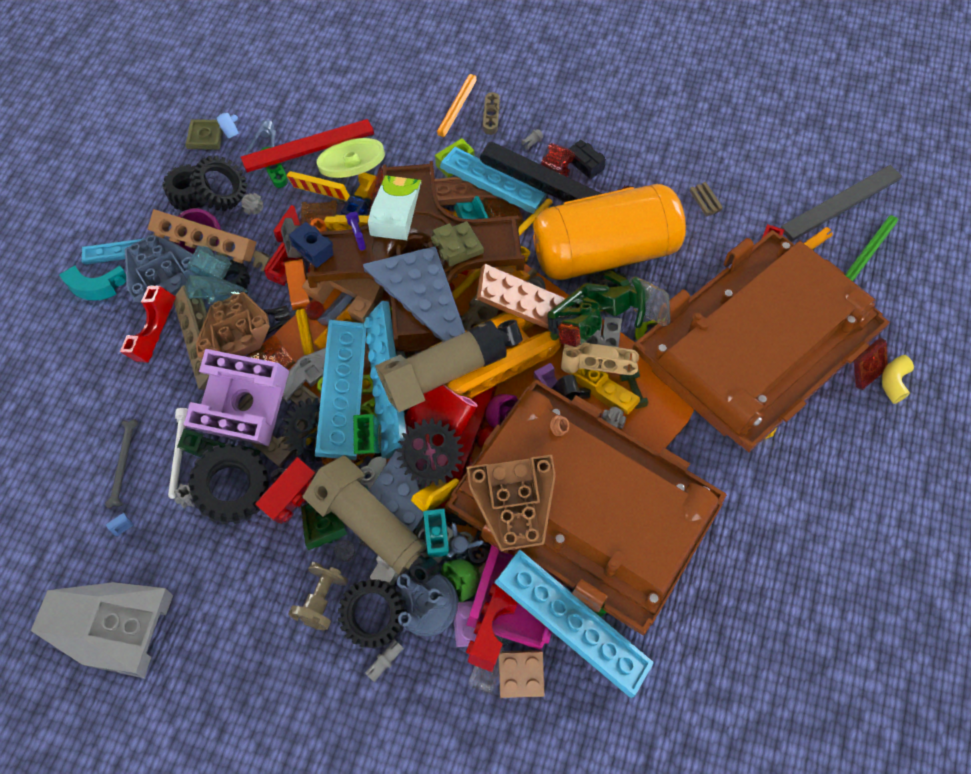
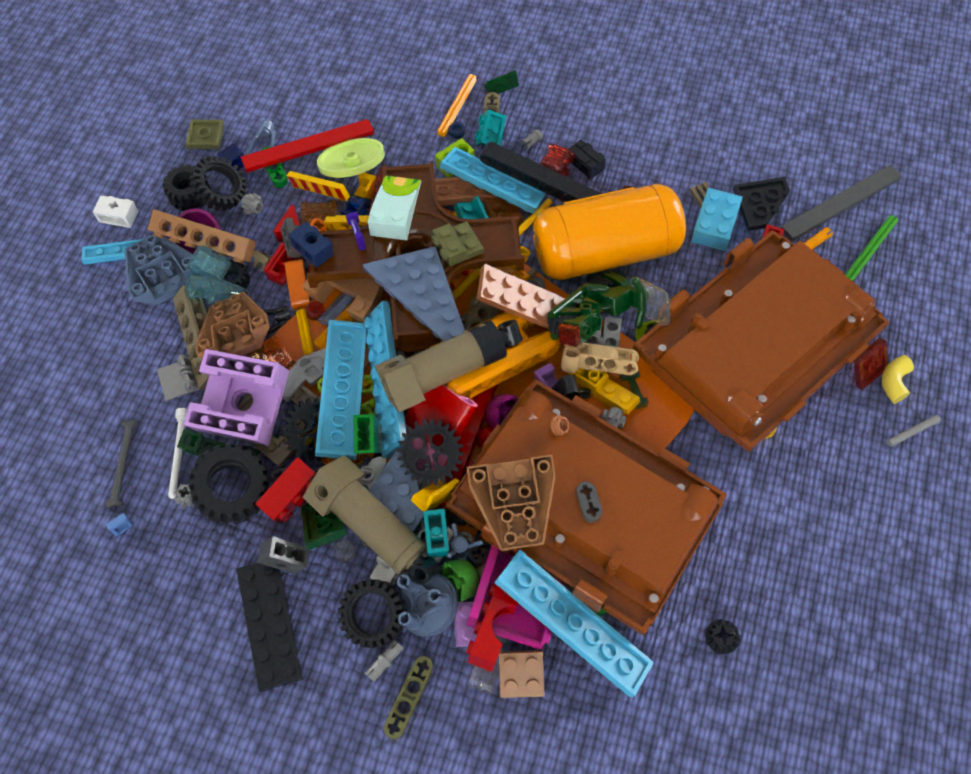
(93, 288): teal arch -> none
(103, 624): light grey wedge -> none
(115, 211): none -> white brick
(157, 305): red arch -> none
(177, 378): none -> light grey hinge
(227, 124): light blue piece -> none
(232, 153): none -> clear blue brick
(269, 626): none -> black plate
(283, 555): none -> dark grey brick
(315, 603): dark tan piece -> none
(411, 698): none -> olive beam
(457, 130): none -> dark blue tile
(490, 128): none -> teal bracket
(502, 83): none -> dark green hinge
(584, 503): none -> dark grey beam
(716, 219): none -> medium azure brick
(716, 642): none -> black gear
(761, 200): none -> black plate
(913, 430): none -> light grey bar

